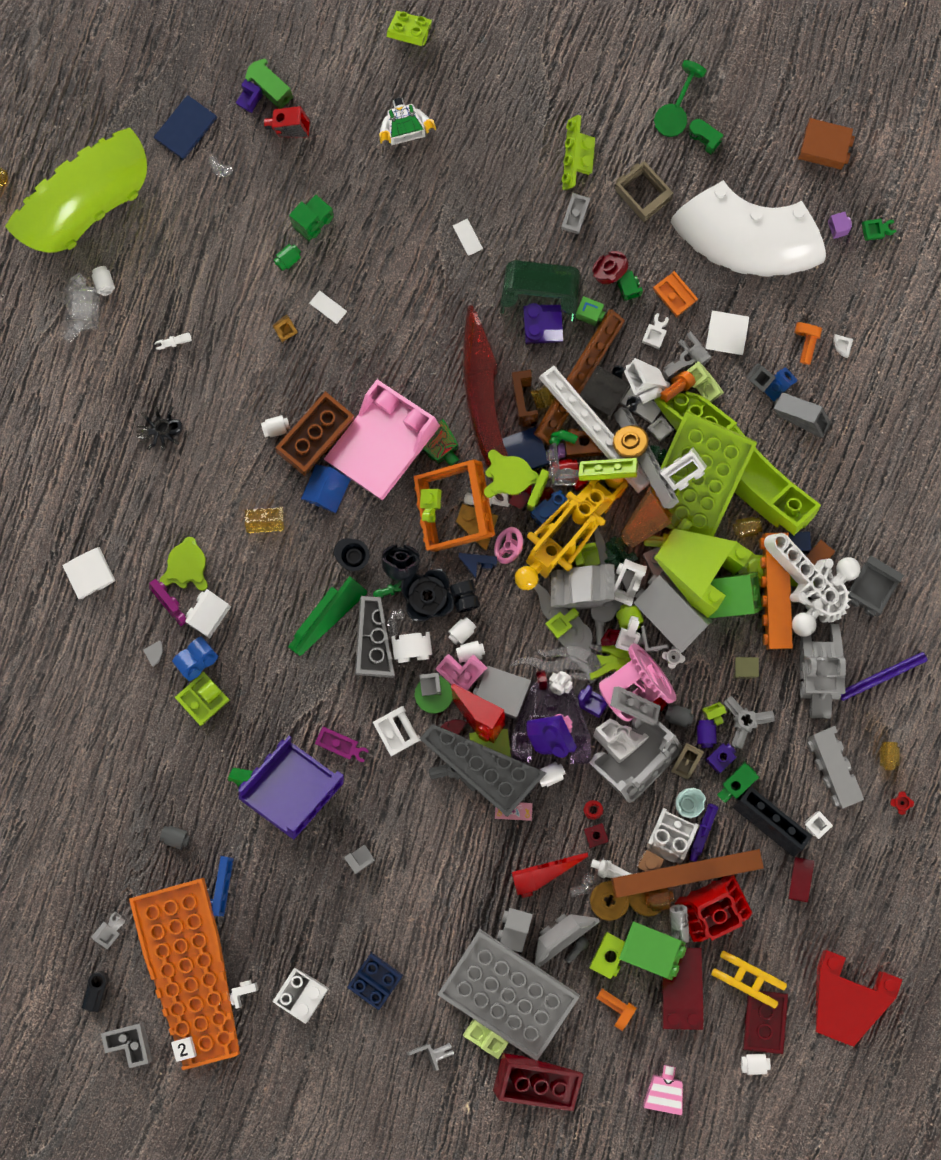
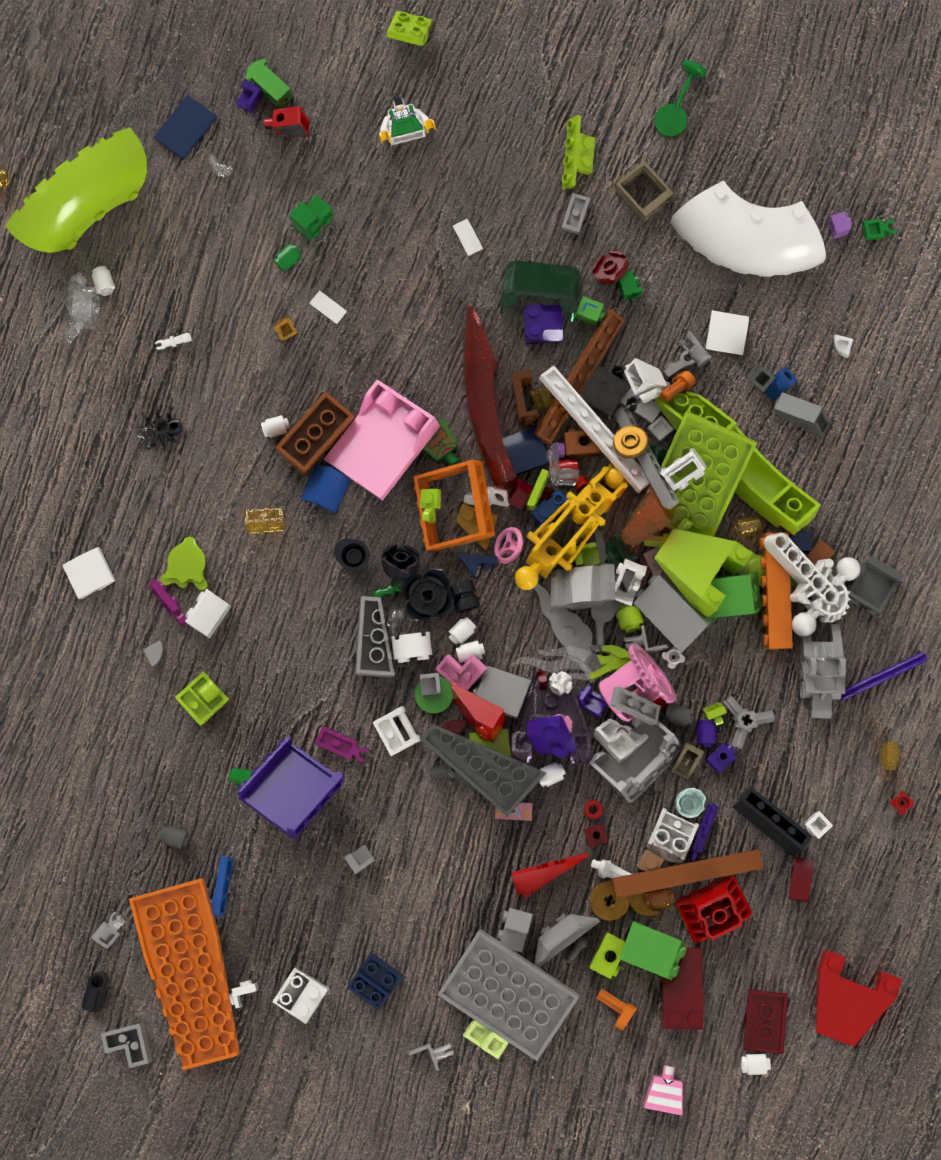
(183, 1049): white tile -> none
(195, 658): blue brick -> none
(326, 614): green wedge -> none
(509, 475): lime tile -> none
(536, 1083): dark red slope -> none
(561, 623): lime plate -> none
(562, 435): green arm -> none
(585, 887): clear arm -> none
(608, 469): lime plate -> none
(610, 637): dark red tile -> none
(629, 635): white plate -> none
(654, 333): white plate -> none
(675, 294): orange plate -> none
(679, 922): light grey hinge -> none
(705, 382): yellowish green slope -> none
(706, 134): green leg -> none
(744, 775): green torso -> none
(746, 667): olive panel -> none
(754, 990): yellow piece -> none
(811, 333): orange piece -> none
(826, 144): dark orange brick -> none
(835, 768): light grey wedge -> none

